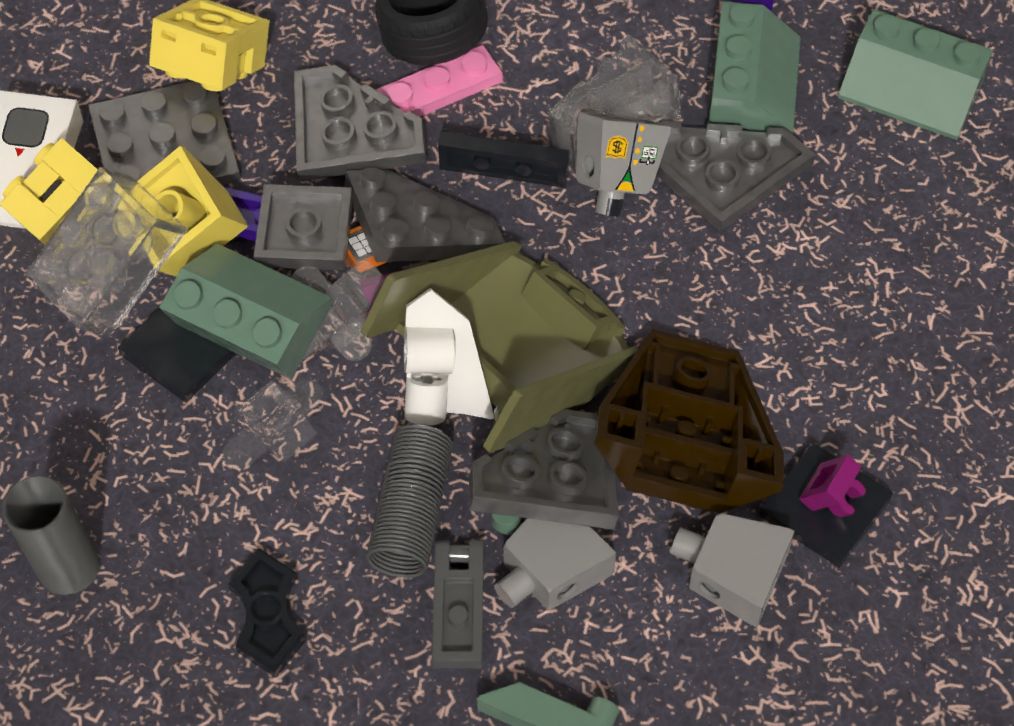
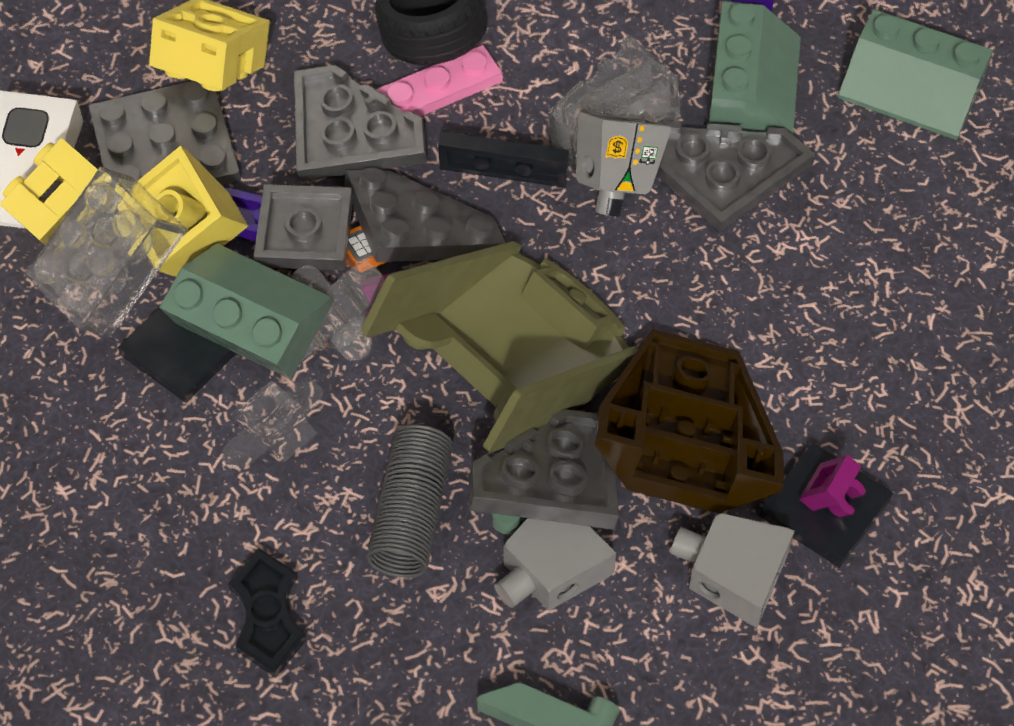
(50, 534): dark grey piece -> none
(441, 363): white panel -> none
(458, 606): dark grey plate -> none

